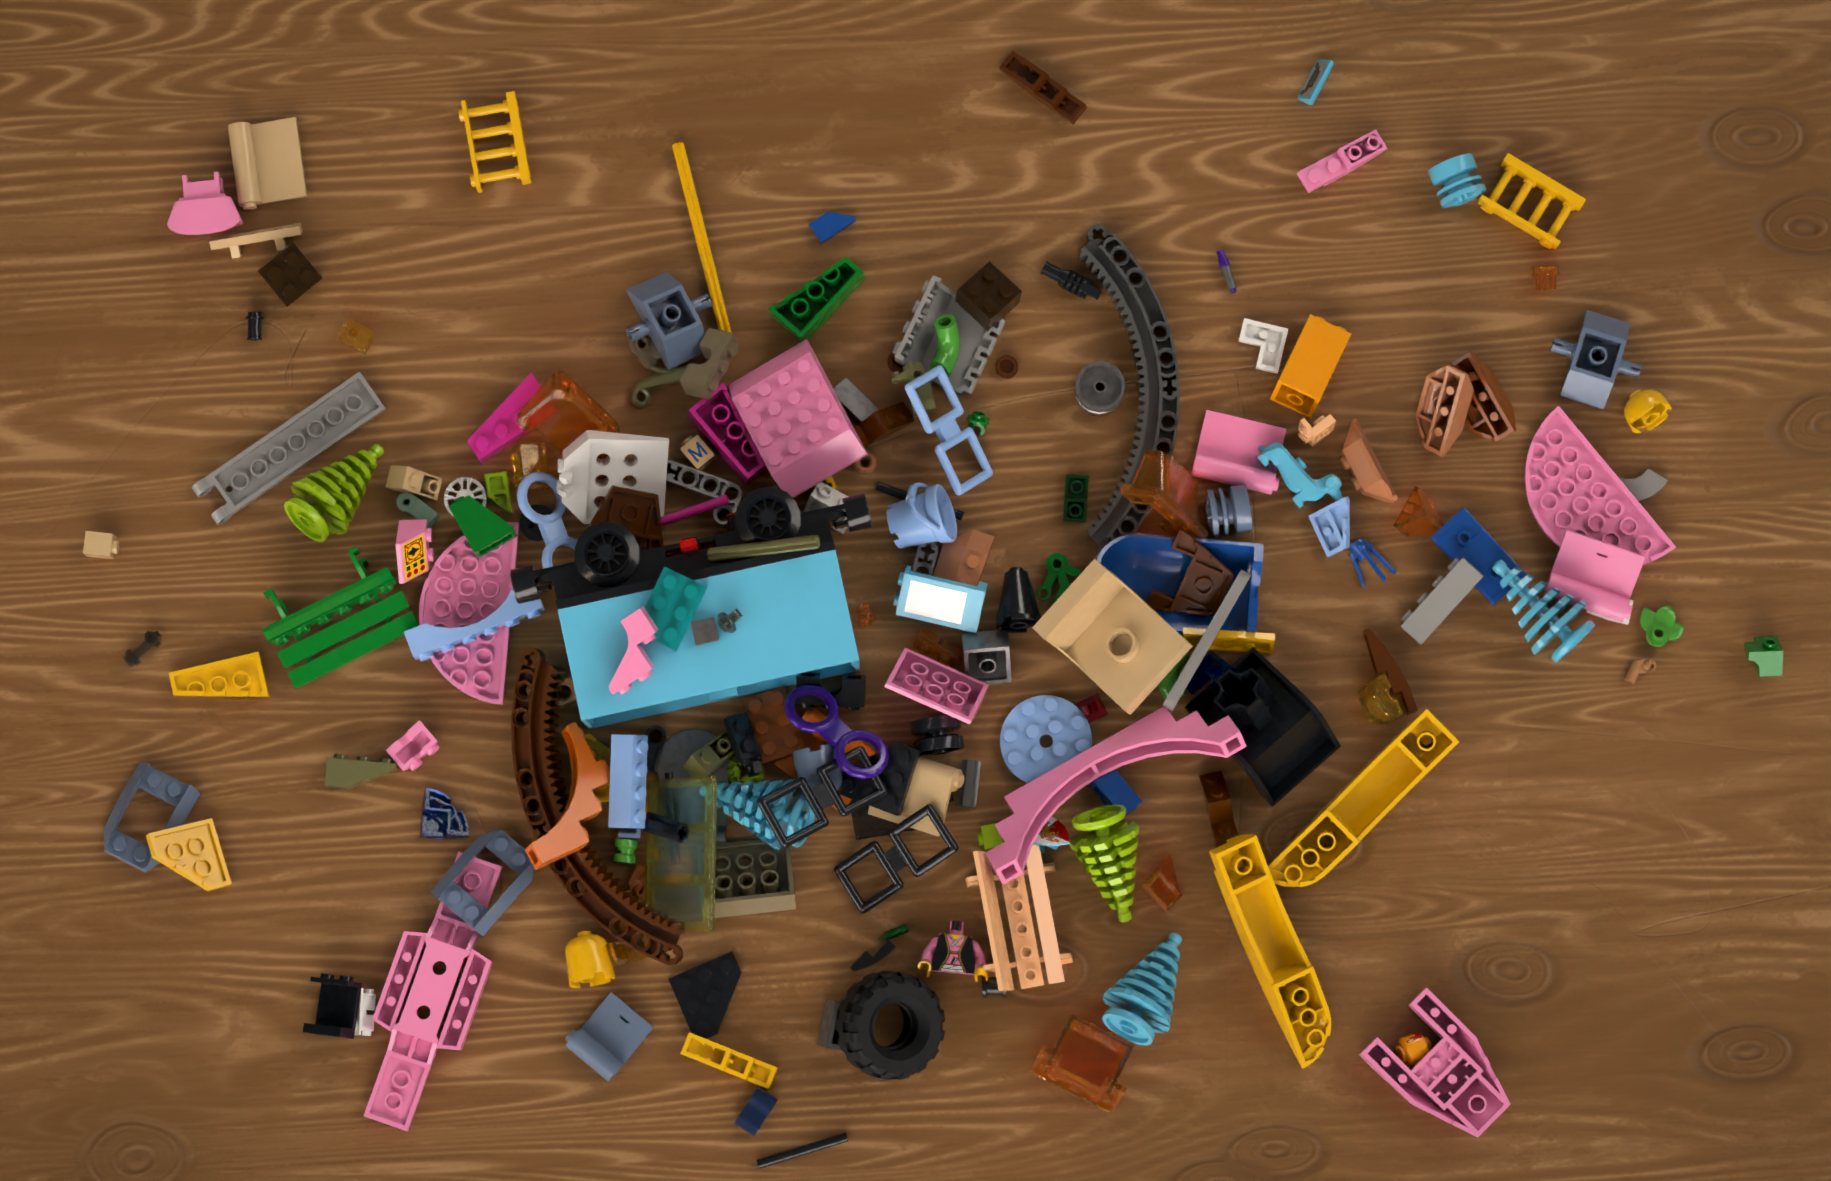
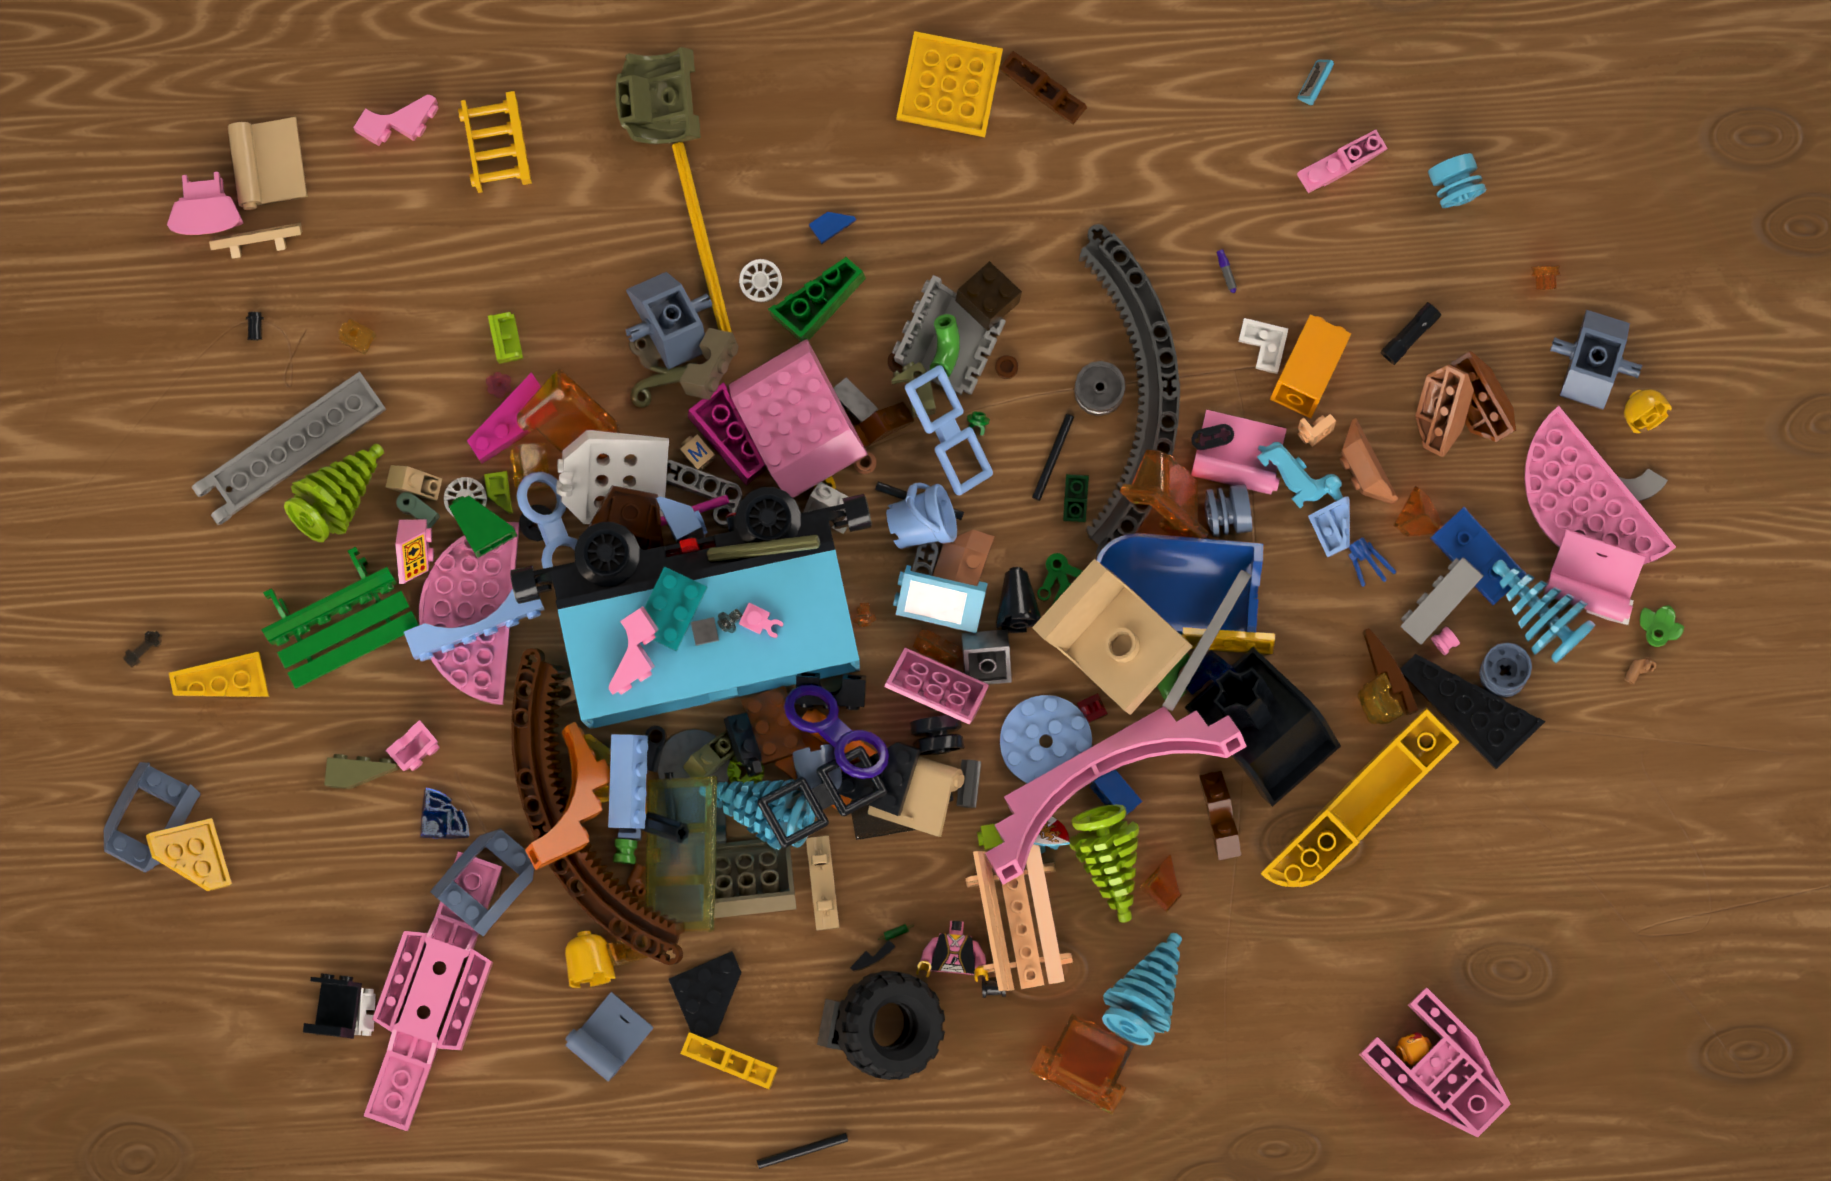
(100, 545): tan brick -> none
(289, 274): dark brown brick -> none
(408, 121): none -> bright pink arch
(492, 382): none -> clear pink plant
(505, 337): none -> lime hinge
(657, 97): none -> olive piece
(682, 519): none -> light blue wedge
(756, 1111): dark blue axle -> none
(757, 619): none -> bright pink plate
(760, 280): none -> white wheel
(822, 883): none -> tan hinge
(896, 858): black bar -> none
(949, 84): none -> yellow plate
(1053, 456): none -> black bar
(1071, 281): black hinge -> none
(1202, 584): reddish brown wing -> none
(1211, 431): none -> black beam
(1273, 946): yellow slope -> none
(1411, 333): none -> black axle
(1445, 640): none -> bright pink wheel
(1479, 716): none -> black wing
(1503, 657): none -> sand blue wheel
(1551, 190): yellow fence -> none
(1766, 654): brick -> none

